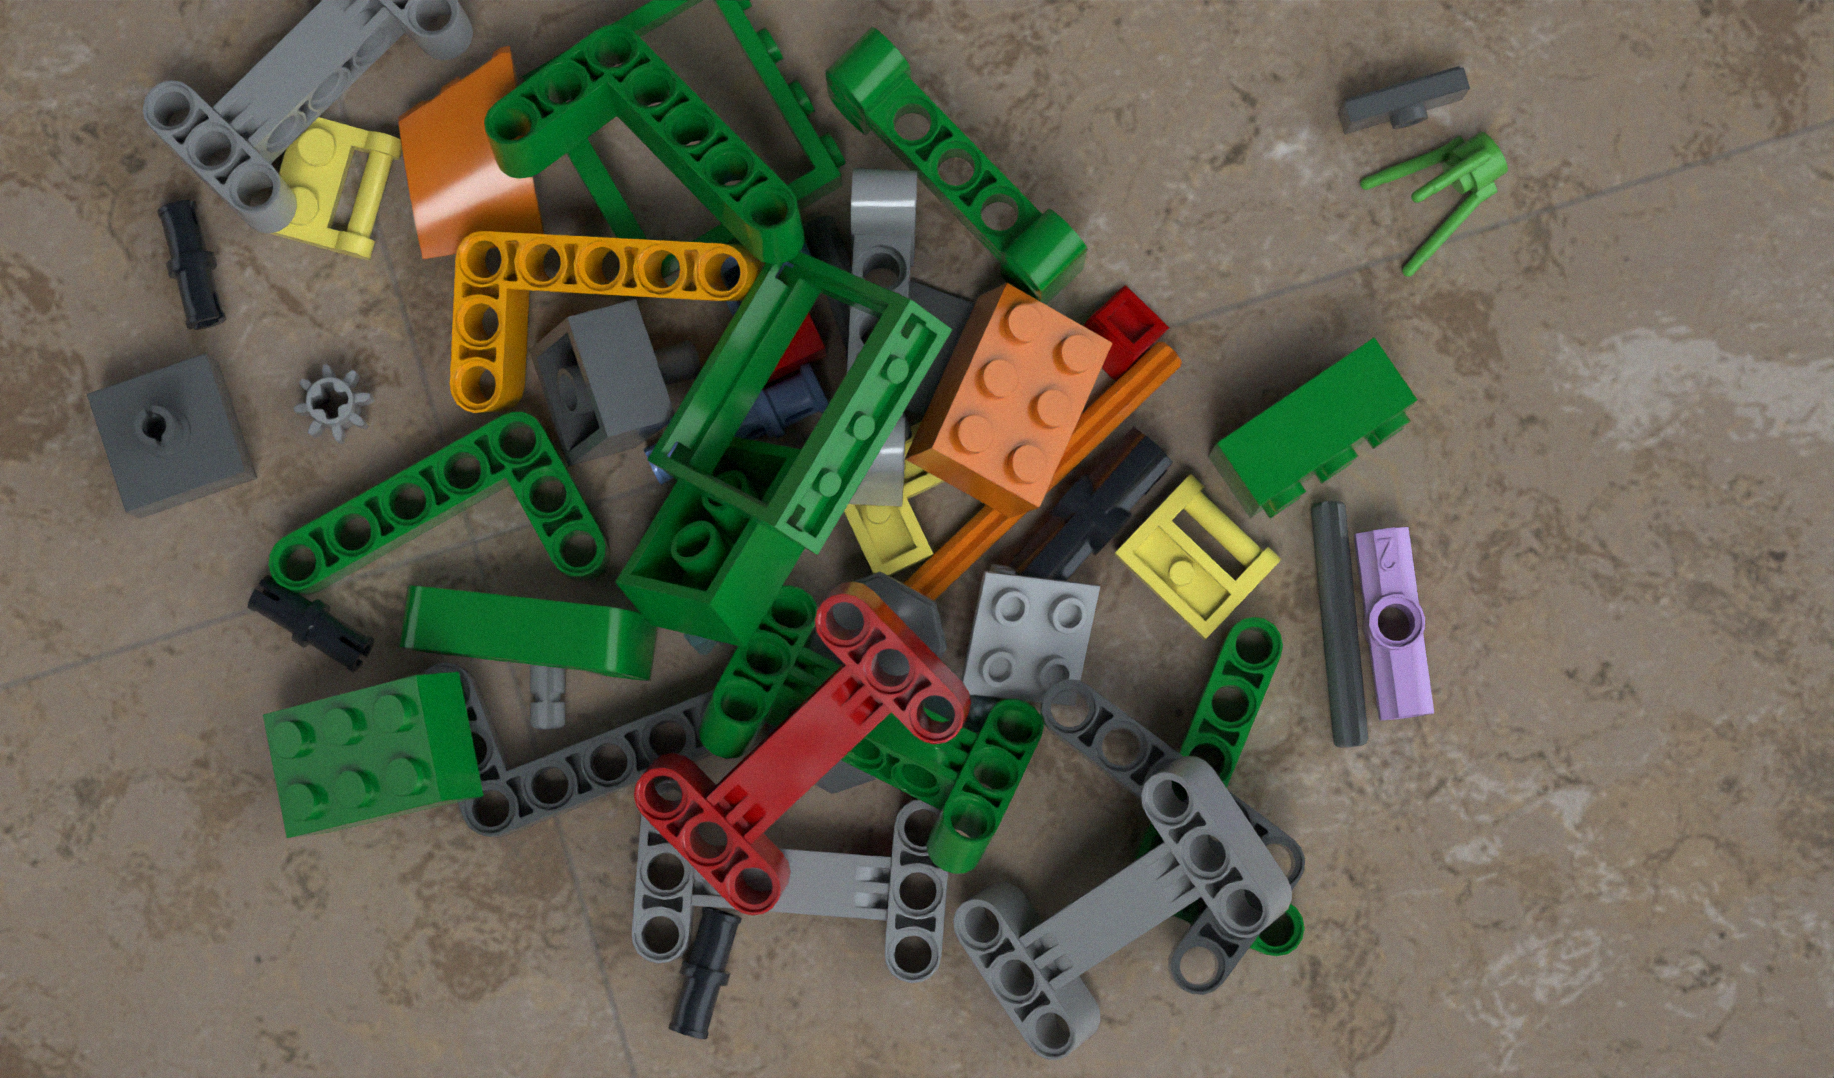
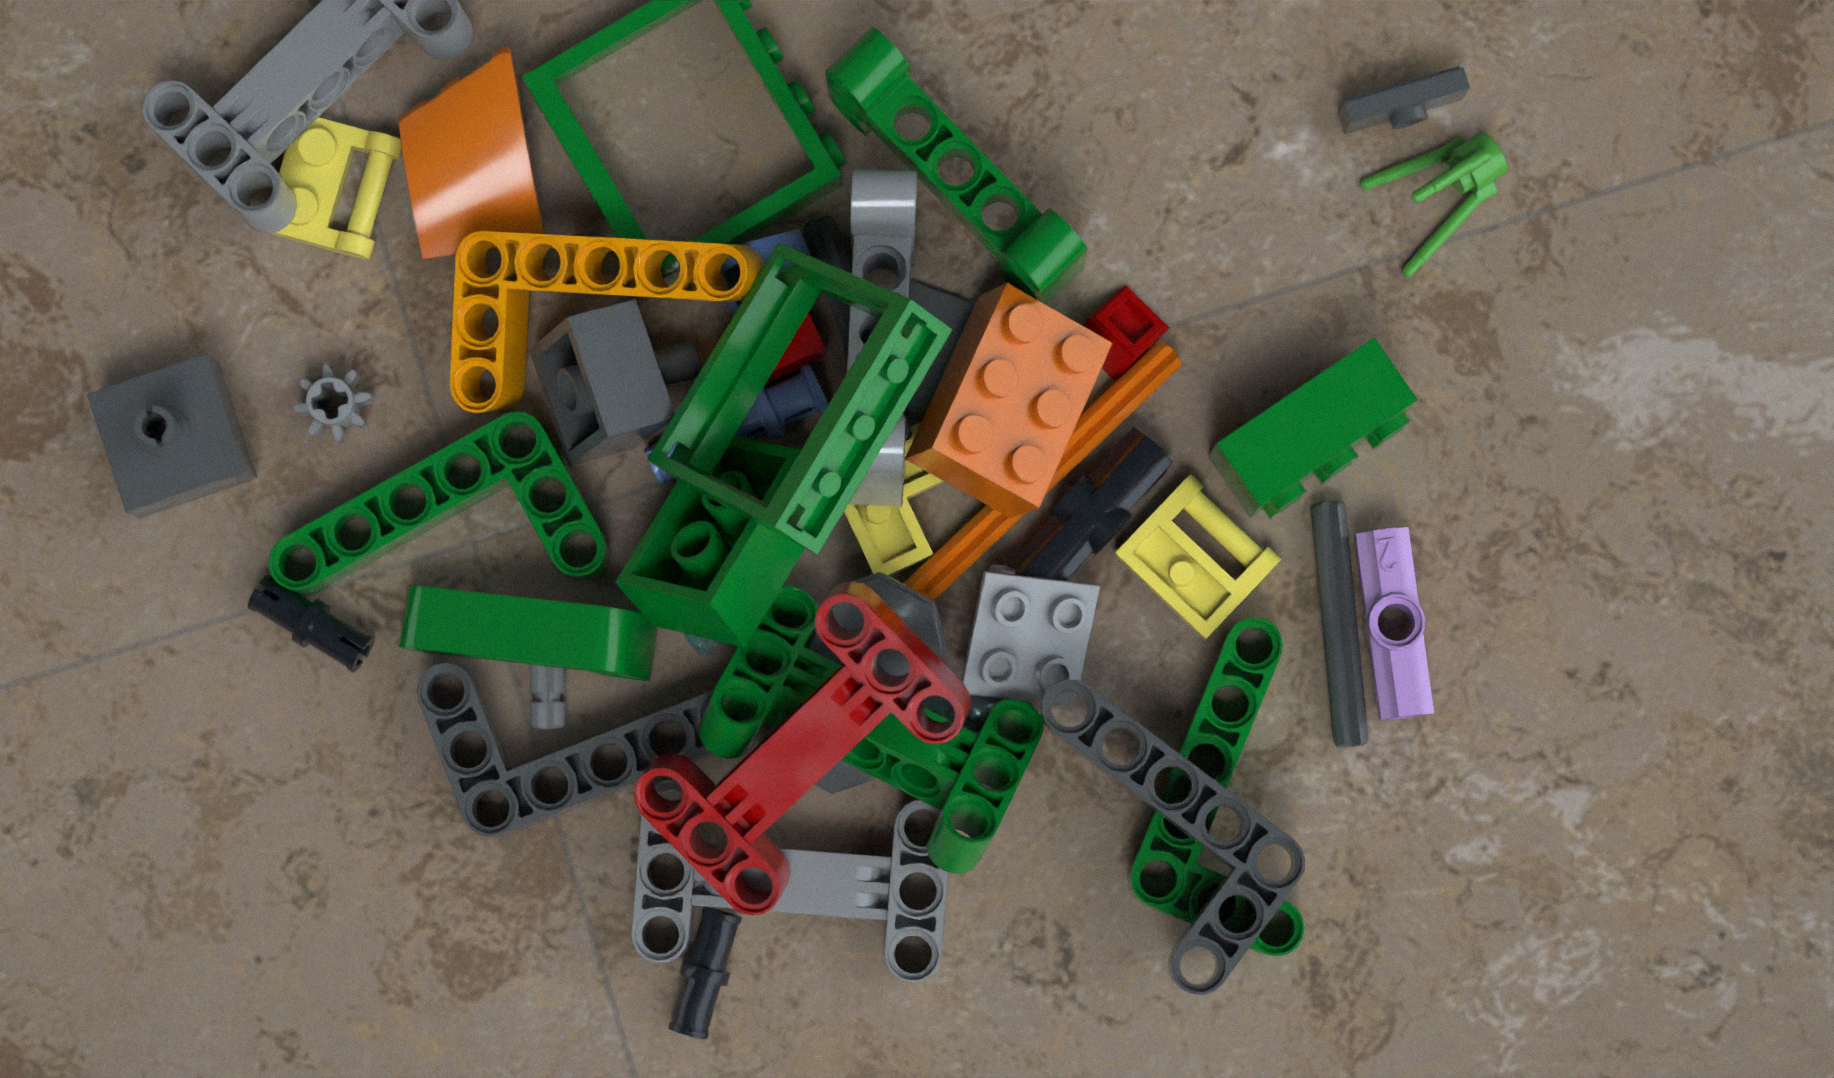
(191, 264): black pin -> none
(373, 754): green brick -> none
(626, 92): green beam -> none
(1122, 908): light grey beam -> none

